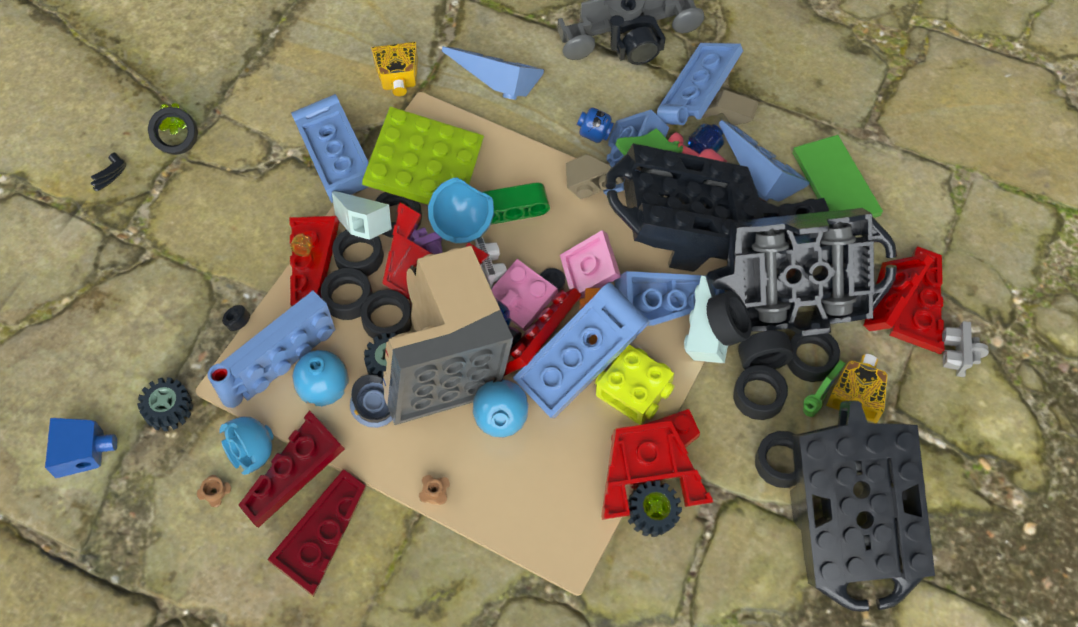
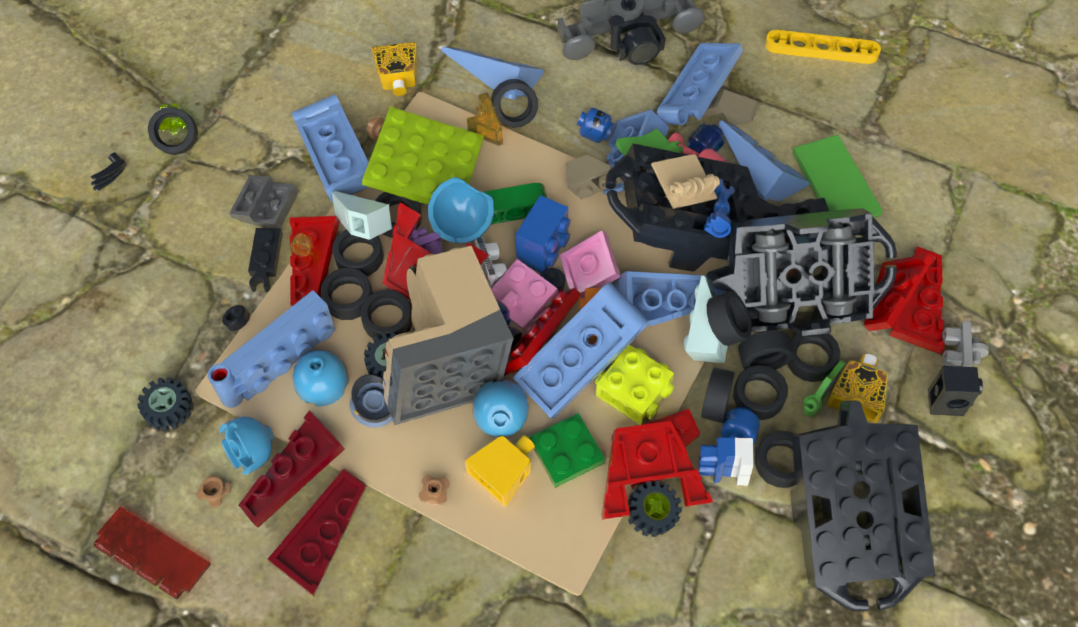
(76, 446): blue torso -> none
(160, 555): none -> clear red windscreen
(264, 202): none -> flat silver slope
(264, 256): none -> black plate
(374, 127): none -> medium nougat plate
(486, 121): none -> clear yellow slope
(501, 467): none -> yellow torso
(532, 107): none -> black tyre
(542, 234): none -> blue brick
(567, 450): none -> green plate
(685, 181): none -> tan hinge
(717, 394): none -> black tyre
(718, 223): none -> blue piece
(727, 458): none -> hips
(740, 423): none -> blue head
(832, 42): none -> yellow beam
(954, 390): none -> black brick

